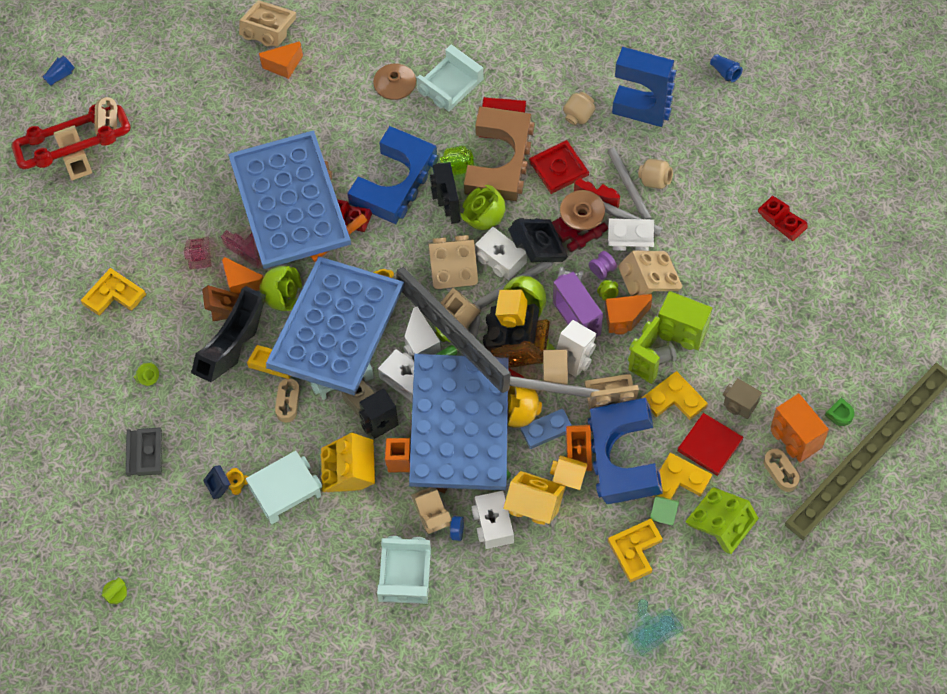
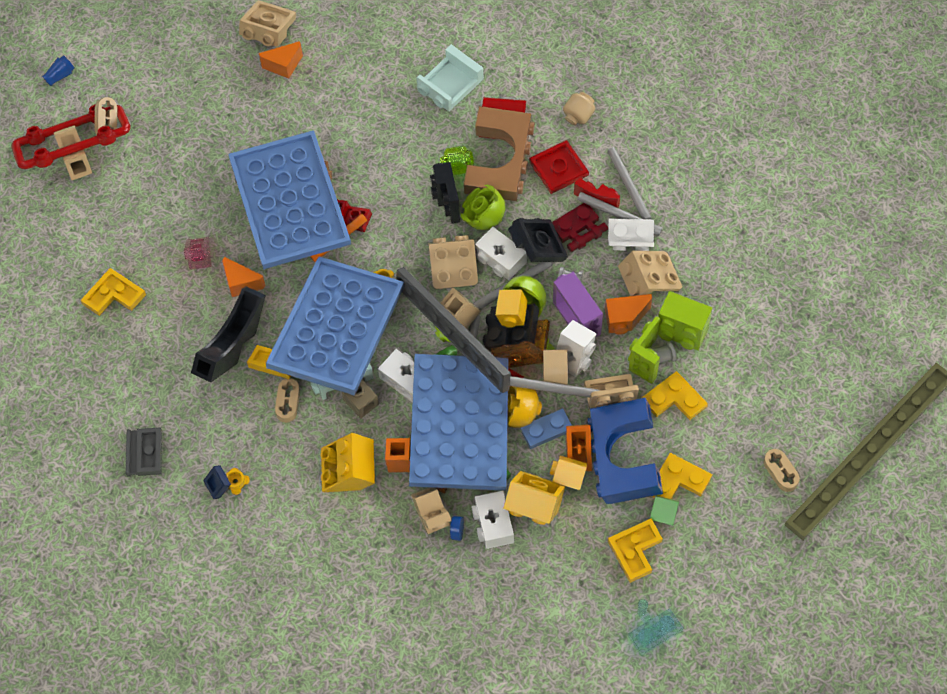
(115, 591): lime plate -> none
(147, 374): lime plate -> none
(219, 302): dark orange slope -> none
(244, 248): clear pink slope -> none
(280, 285): lime cylinder -> none
(283, 485): light aqua panel -> none
(378, 414): black brick -> none
(392, 201): blue arch -> none
(394, 88): medium nougat dish -> none
(404, 570): light aqua panel -> none
(420, 336): white slope -> none
(582, 202): medium nougat dish -> none
(602, 265): medium lavender wheel -> none
(608, 289): lime plate -> none
(652, 72): blue arch -> none
(655, 173): tan head -> none
(710, 444): red tile -> none
(724, 517): lime bracket -> none
(727, 68): blue cone -> none
(741, 398): dark tan brick -> none
(780, 217): red slope -> none
(799, 428): orange brick -> none
(841, 413): bright green tile -> none

